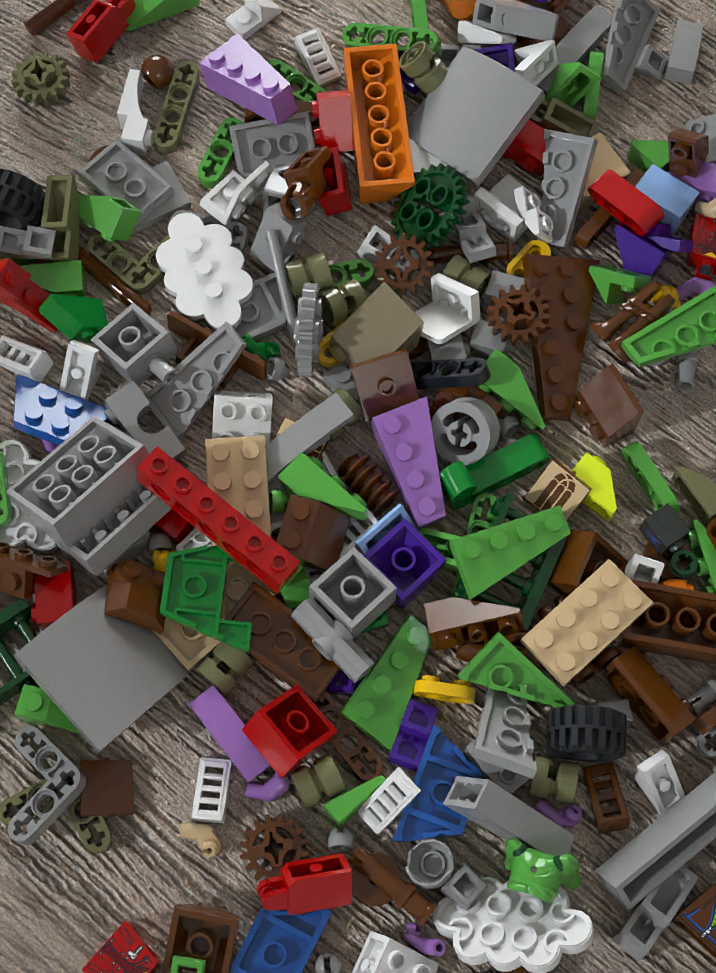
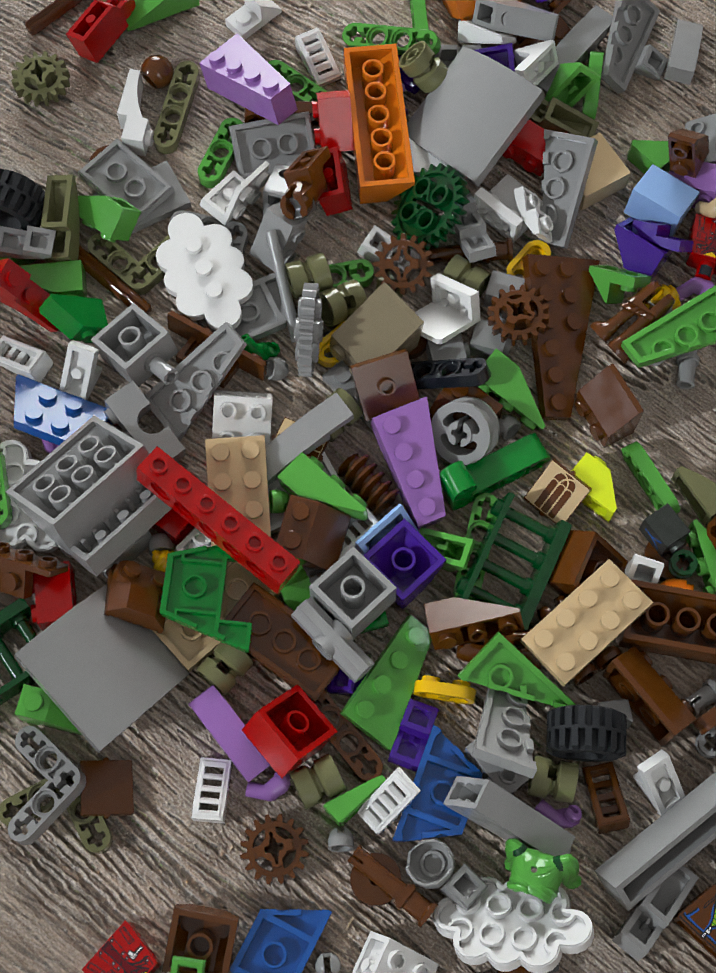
(203, 835): tan arm -> none
(309, 885): red hinge -> none
(425, 945): medium lavender arm -> none
(500, 550): bright green wing -> none
(601, 219): reddish brown beam -> none
(625, 202): red beam -> none

